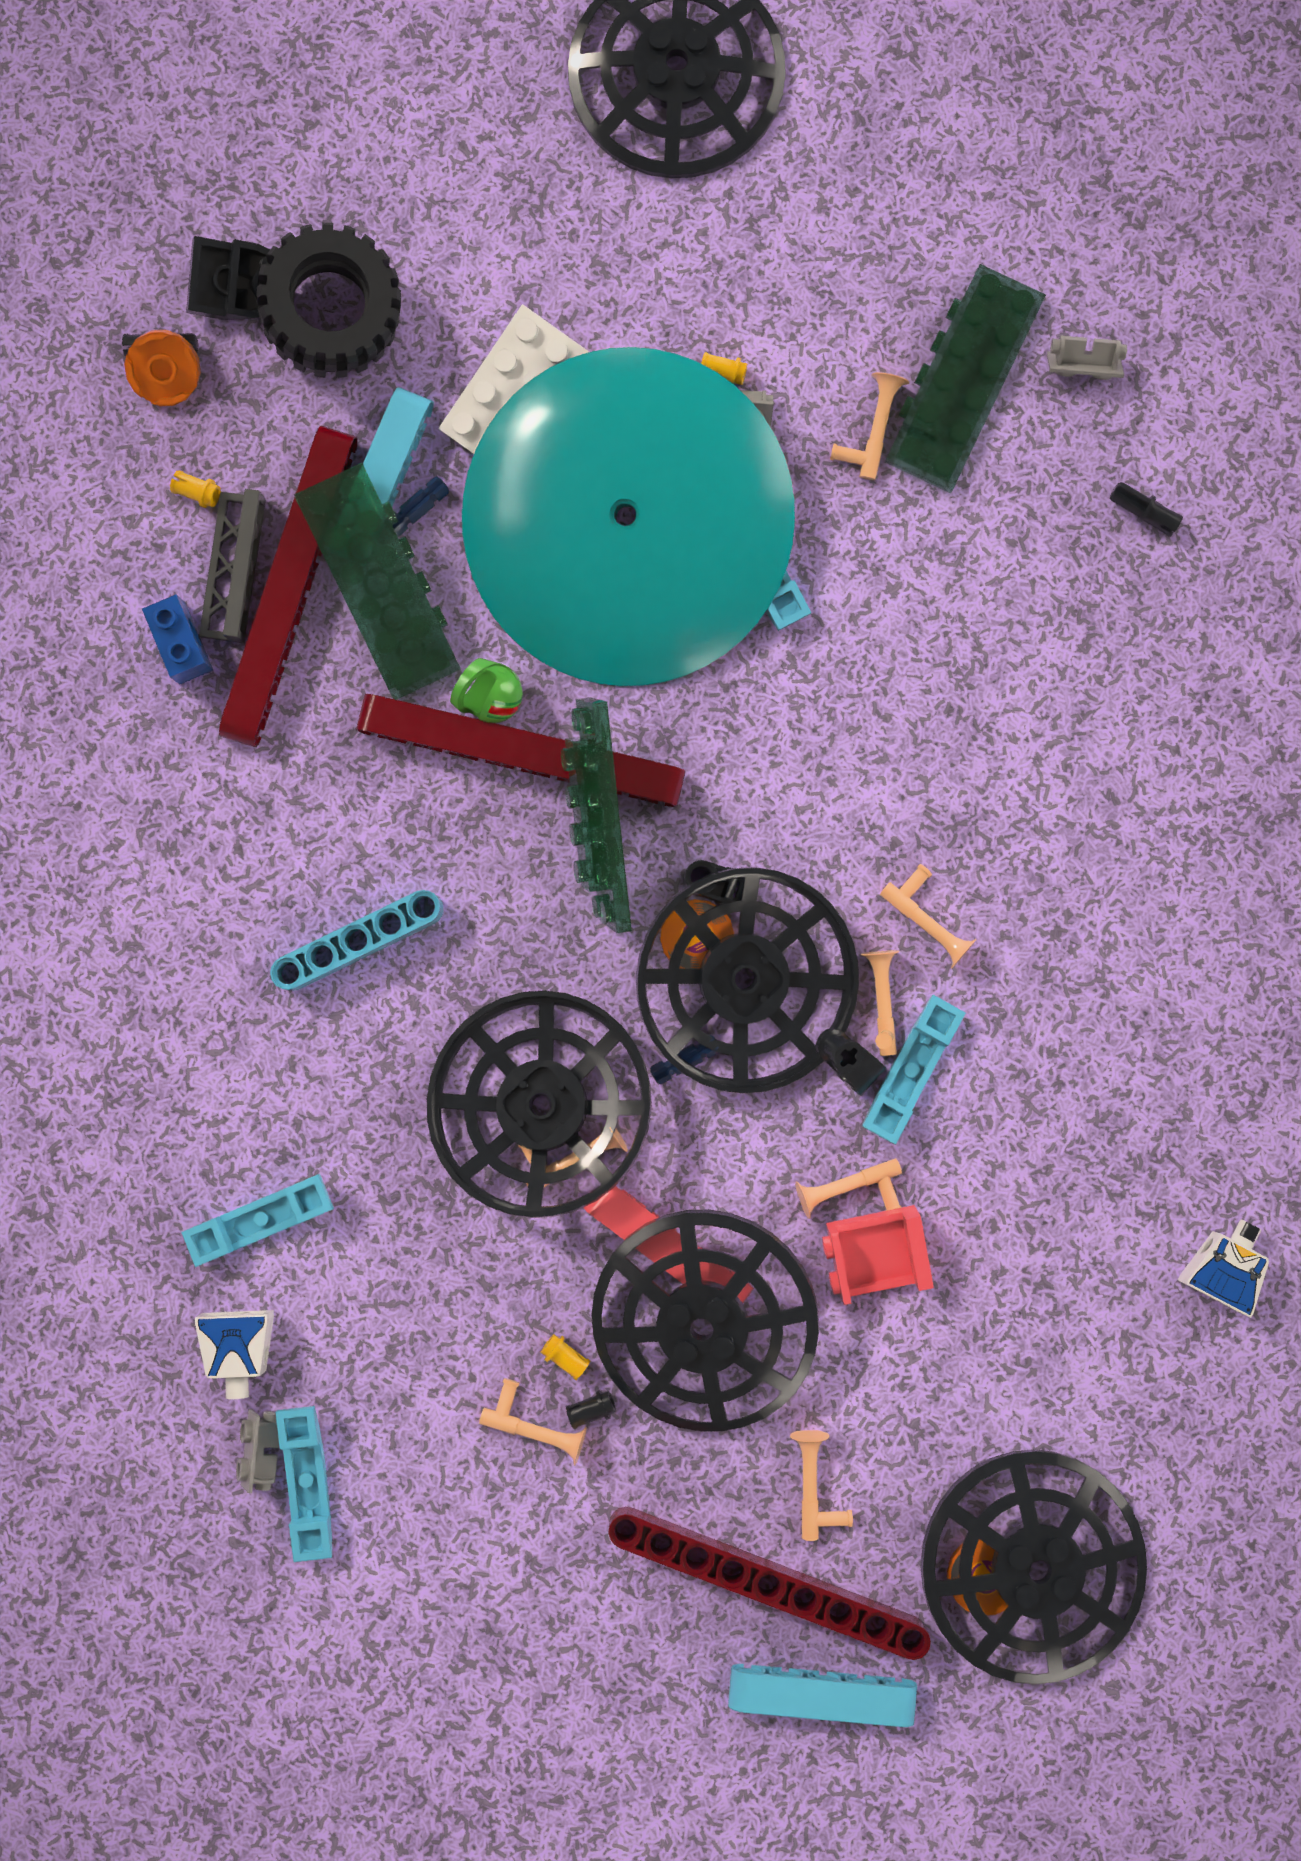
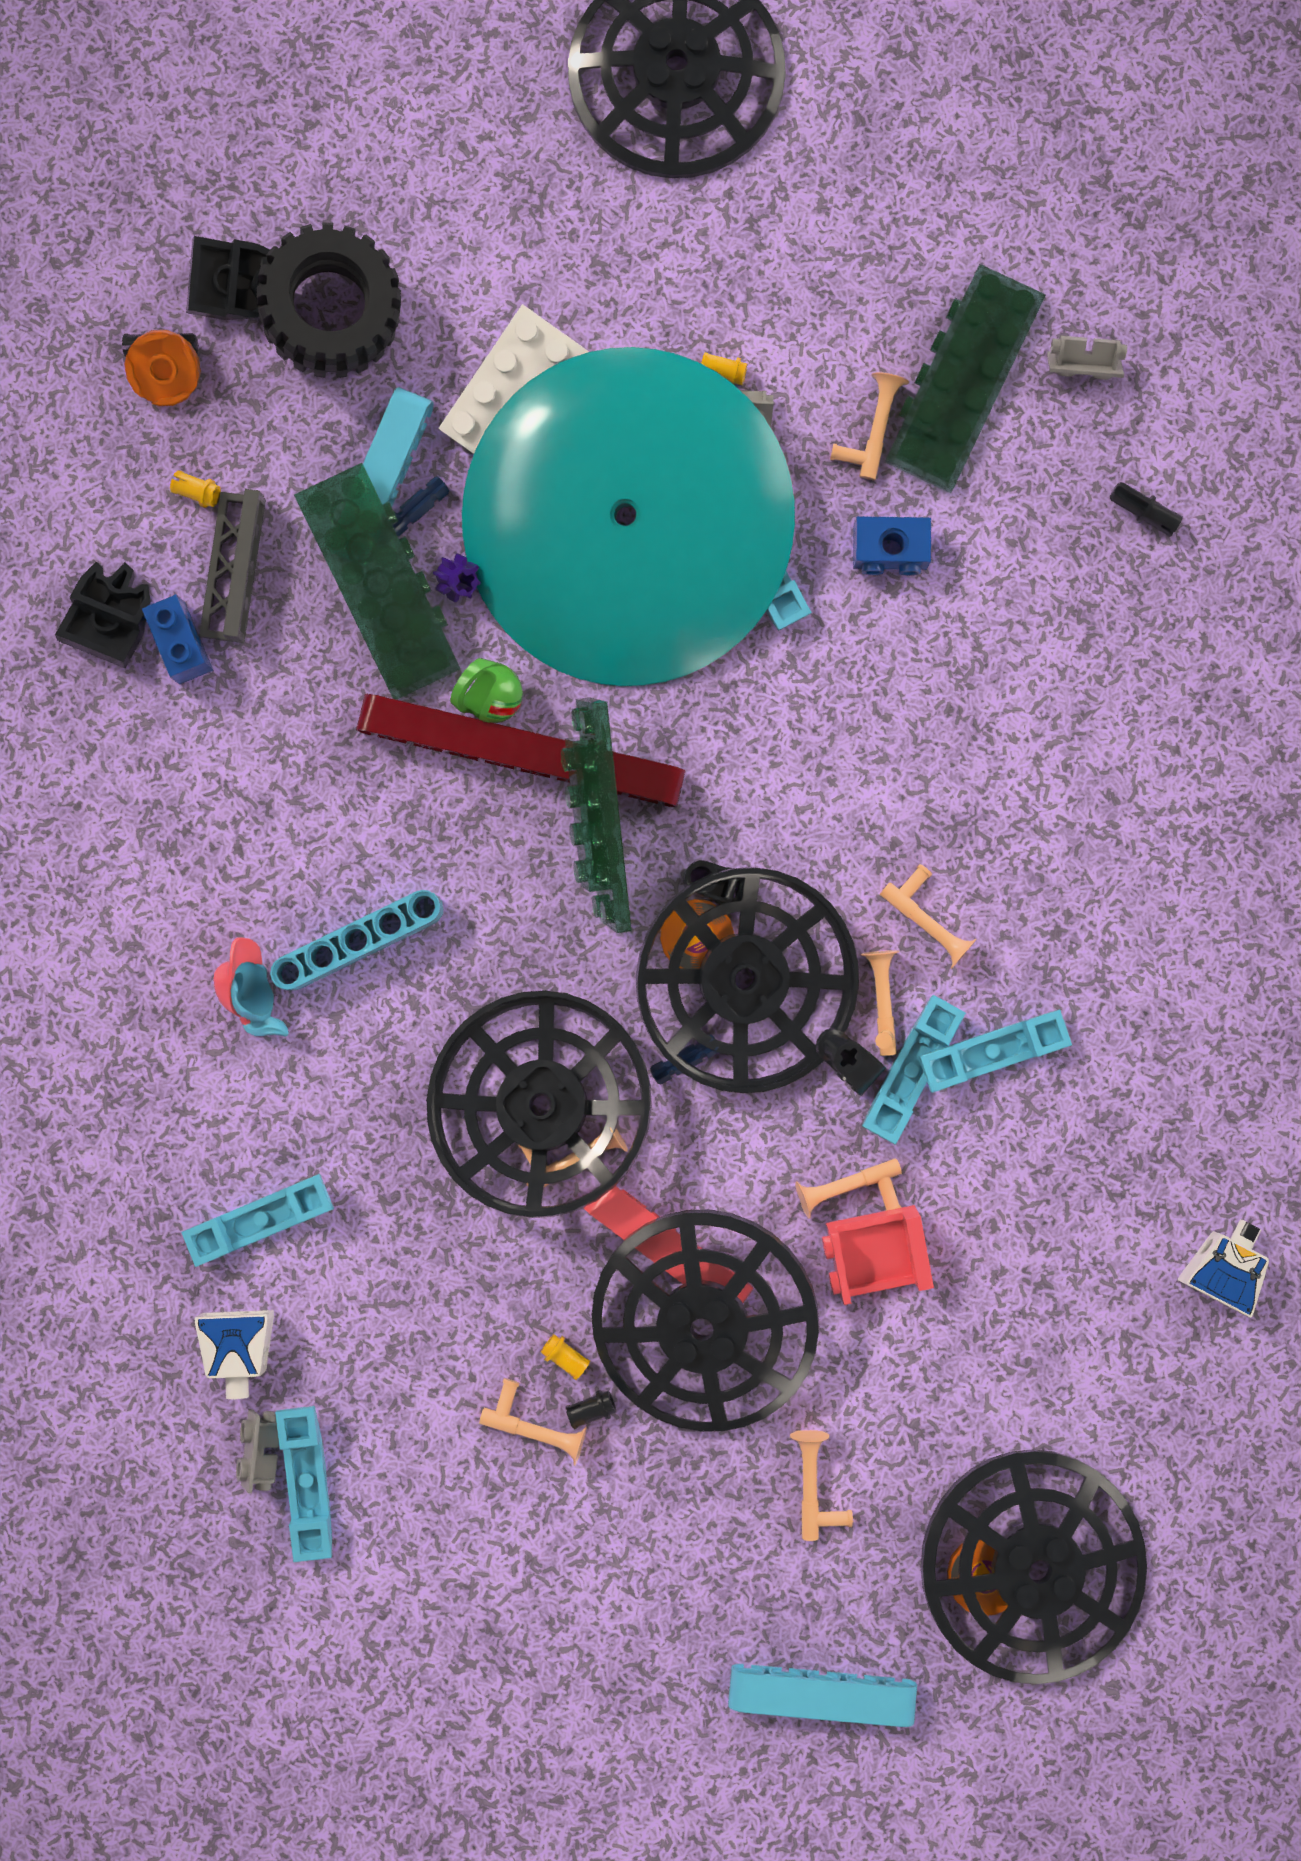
(106, 615): none -> black plate
(245, 991): none -> medium azure hair
(282, 599): dark red beam -> none
(456, 577): none -> dark purple gear
(782, 1595): dark red beam -> none
(910, 533): none -> blue brick
(995, 1050): none -> medium azure slope

